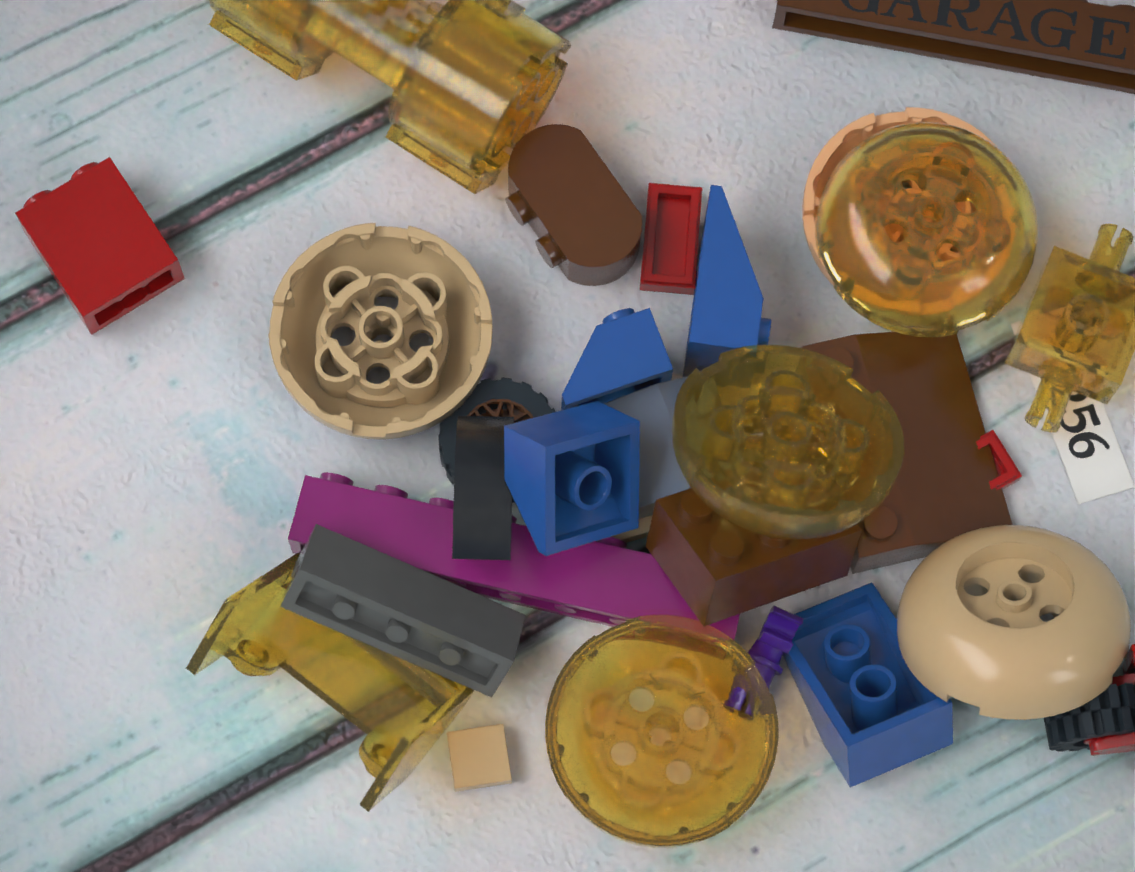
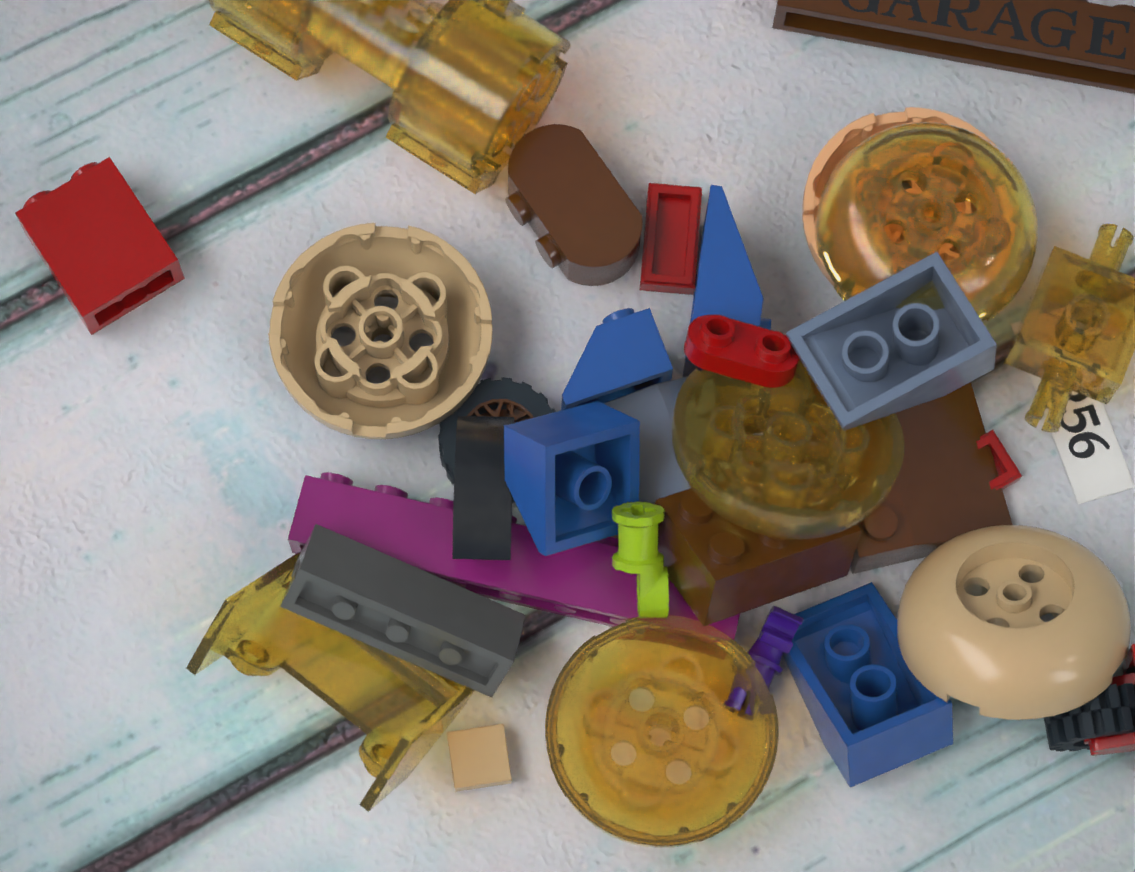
(640, 555): none -> lime connector
(741, 351): none -> red plate
(887, 358): none -> sand blue slope

